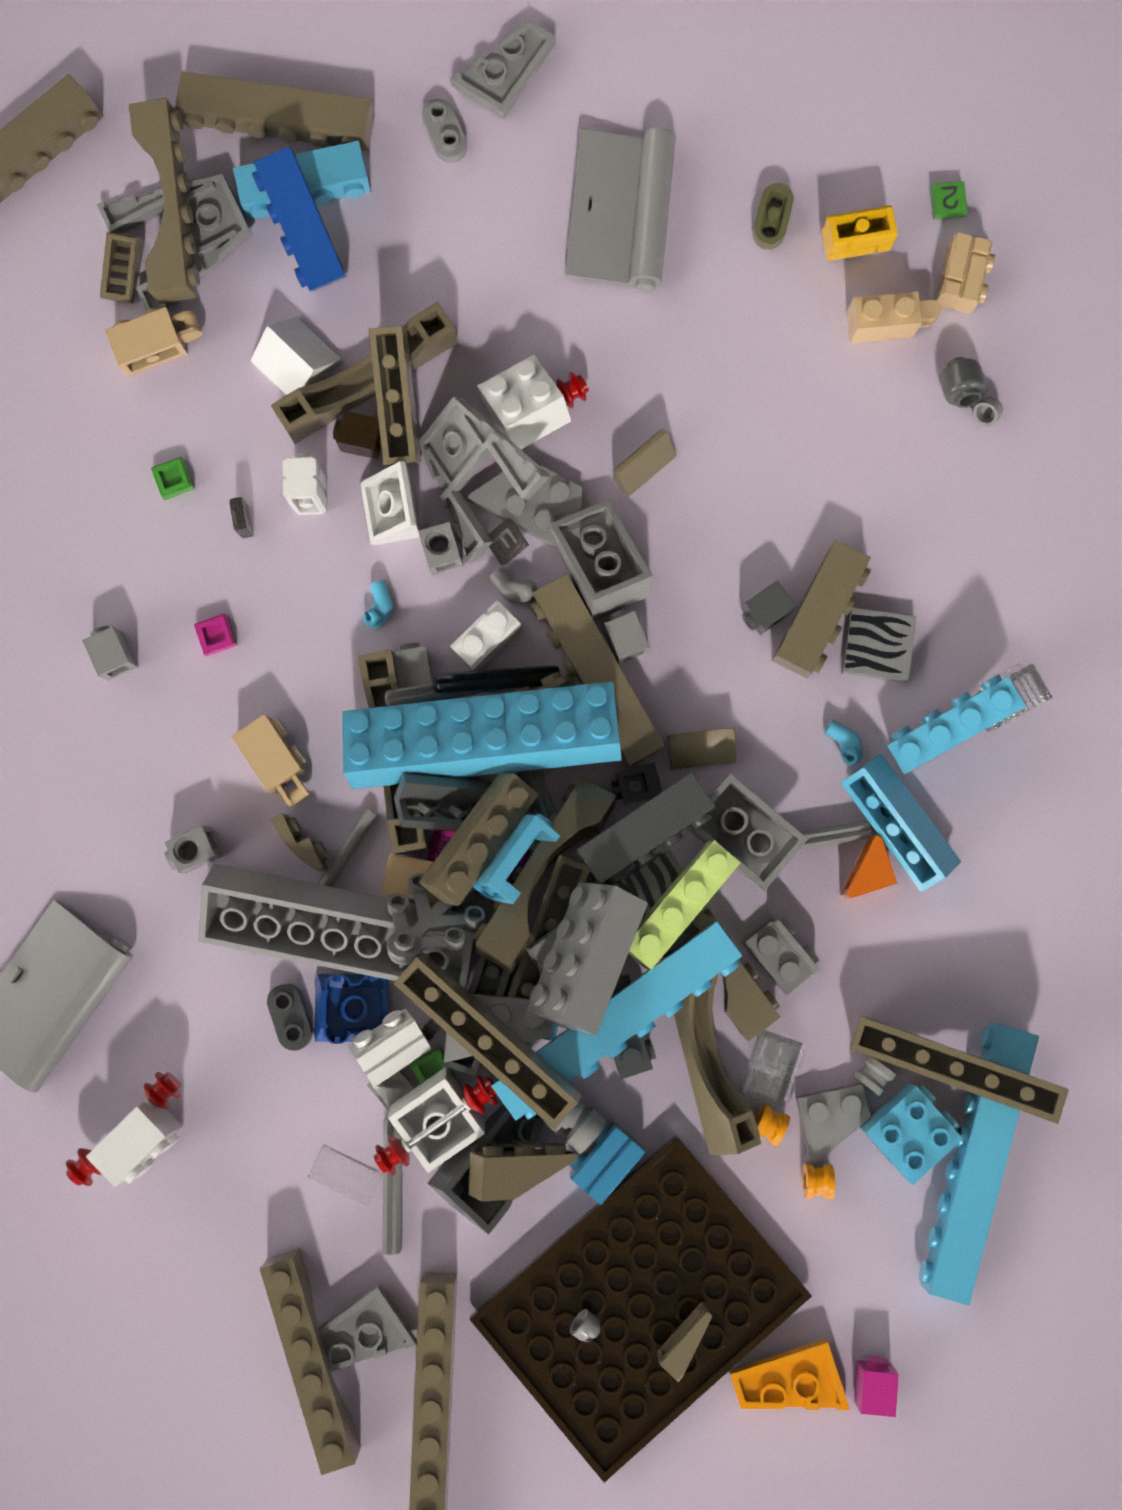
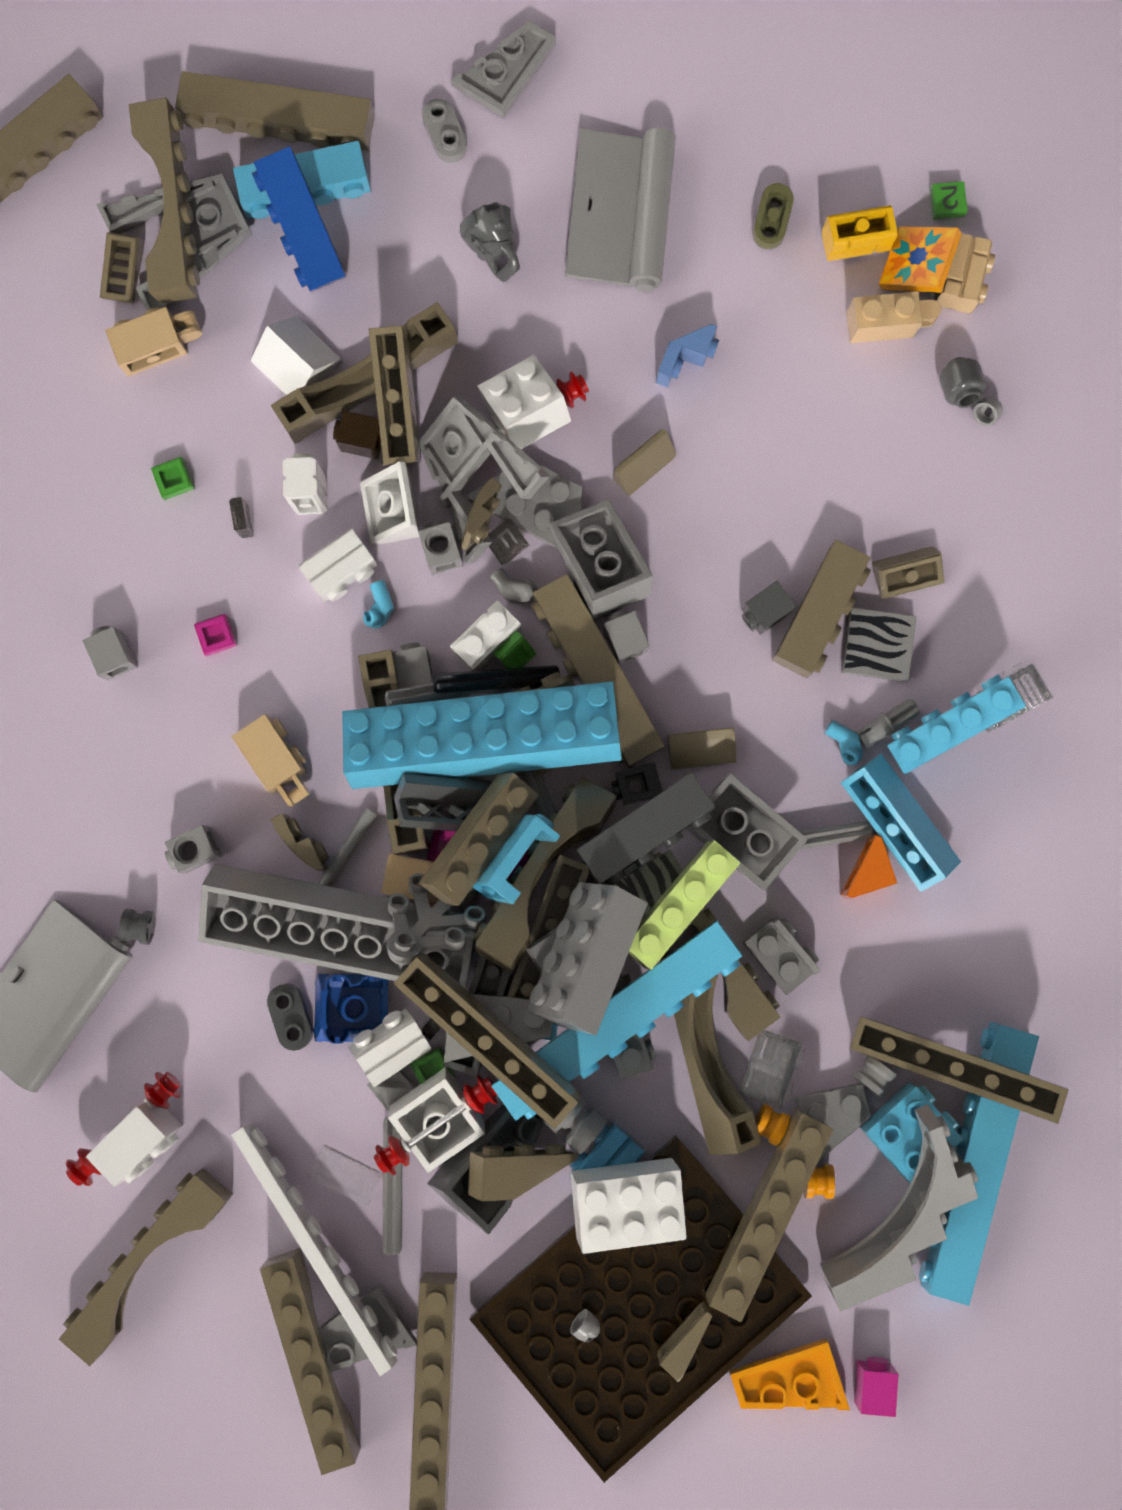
(101, 1320): none -> dark tan arch
(137, 926): none -> dark grey wheel
(321, 1257): none -> white plate
(338, 566): none -> white brick
(480, 514): none -> dark tan slope
(490, 236): none -> dark grey piece
(515, 652): none -> bright green tile
(628, 1205): none -> white brick
(691, 348): none -> medium blue slope
(768, 1215): none -> dark tan brick
(887, 1254): none -> light grey arch
(888, 723): none -> light grey axle
(908, 572): none -> dark tan slope
(920, 259): none -> tile

